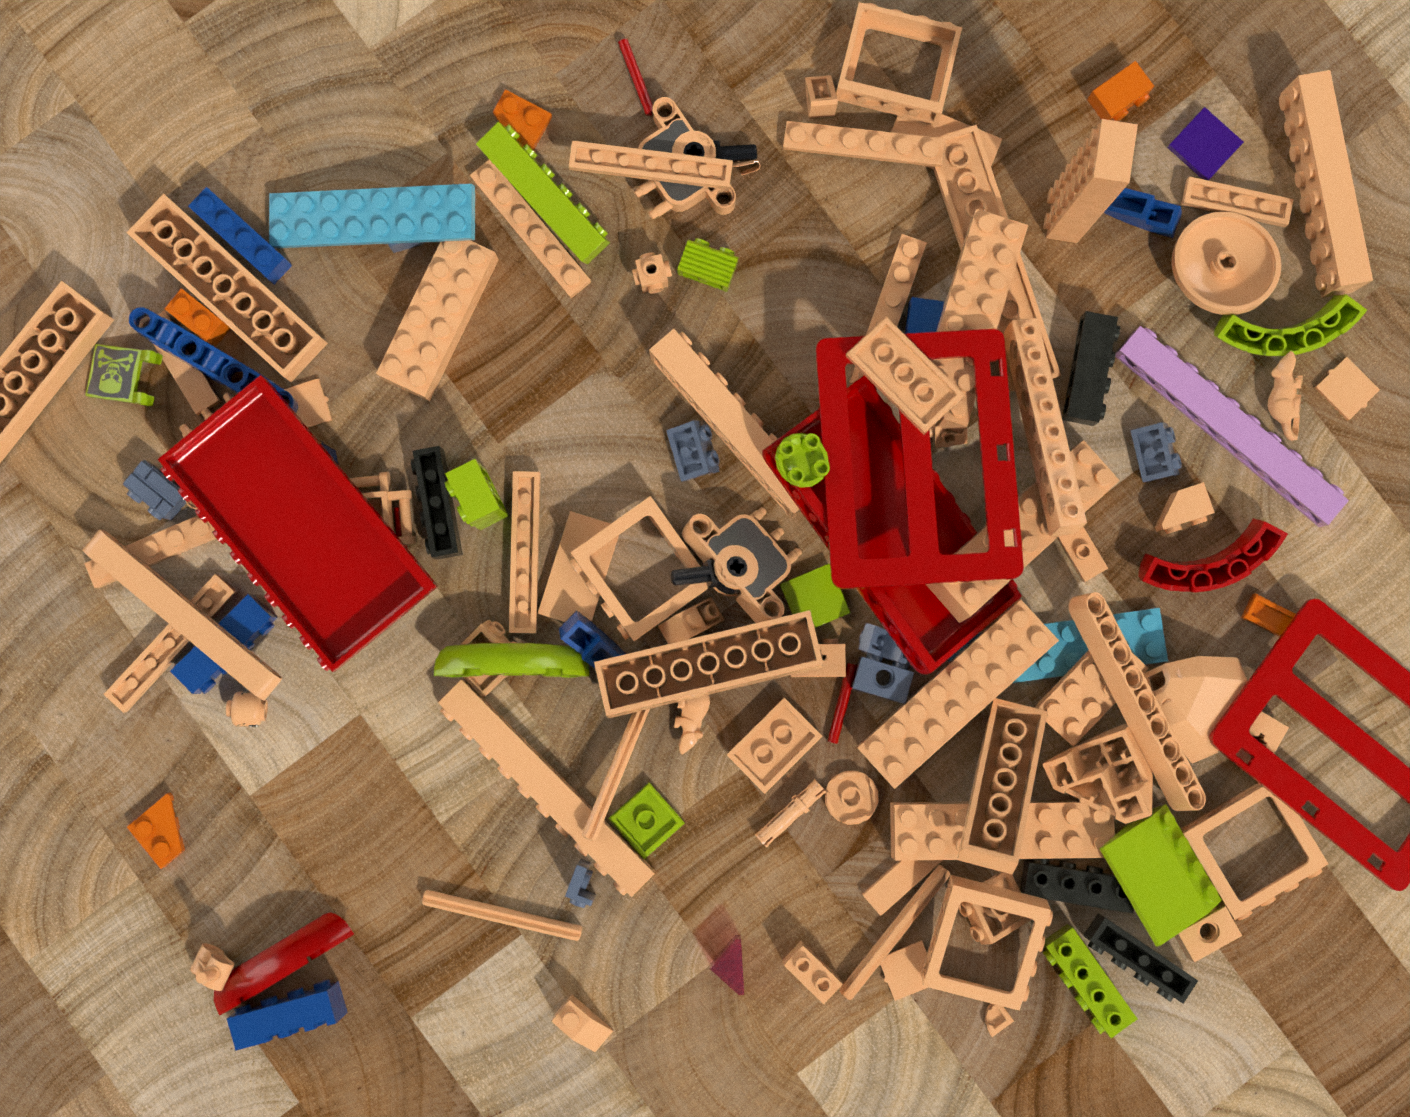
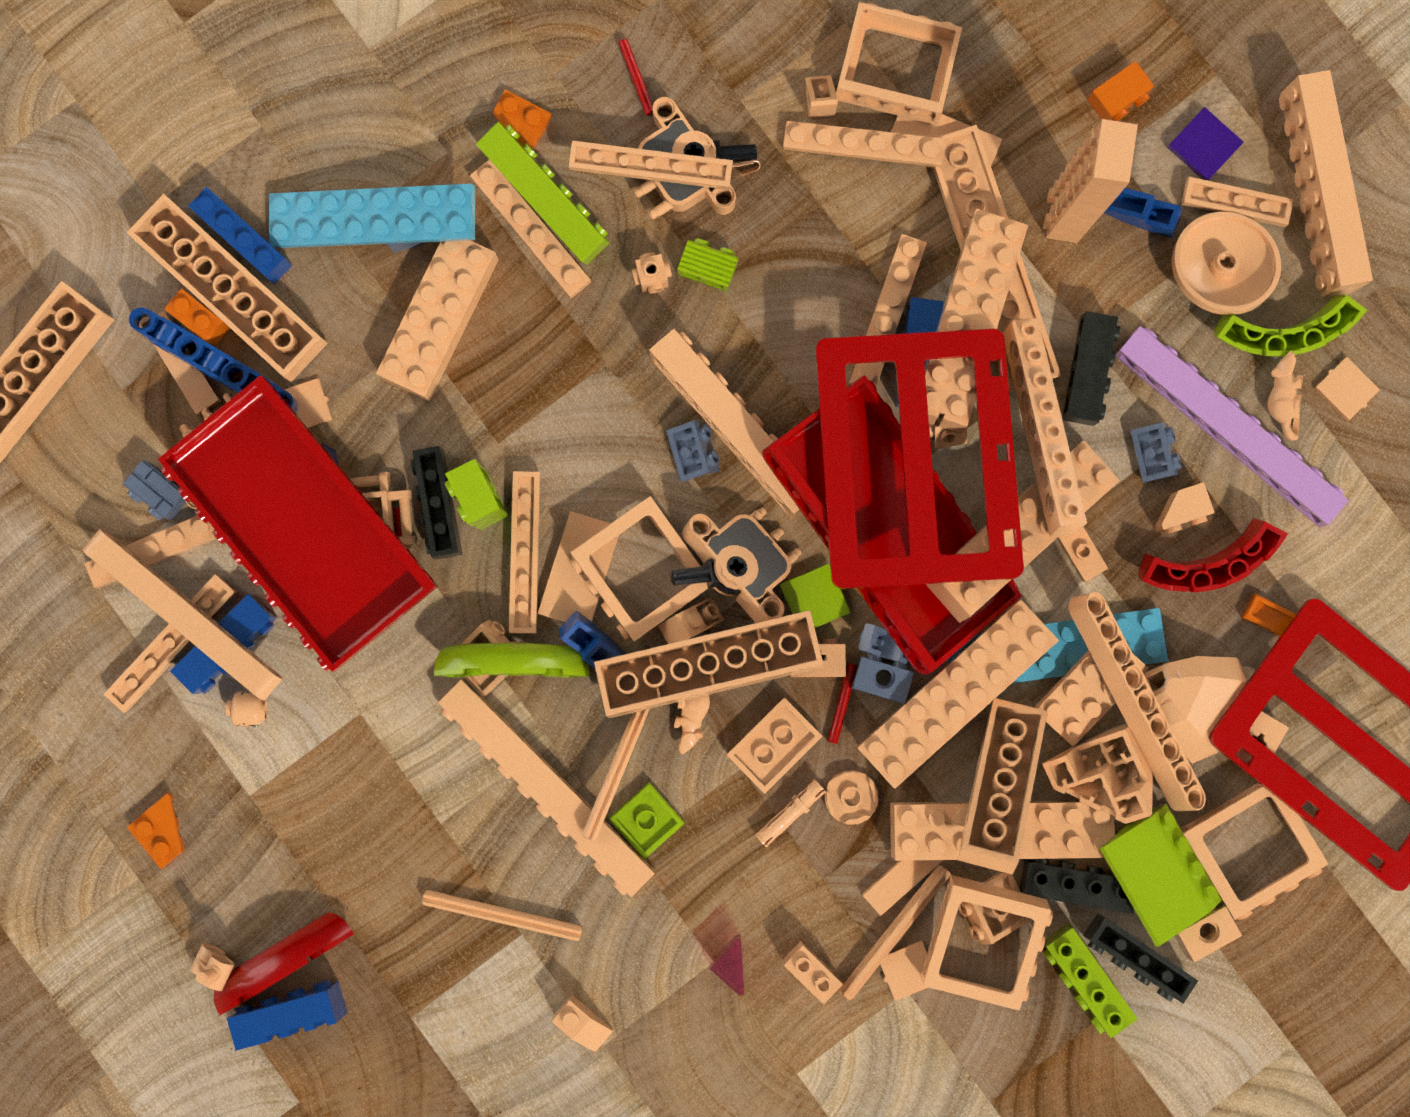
(117, 373): flag -> none
(577, 888): sand blue bracket -> none
(802, 459): lime dish -> none
(905, 375): light nougat tile -> none
(997, 1019): light nougat tile -> none

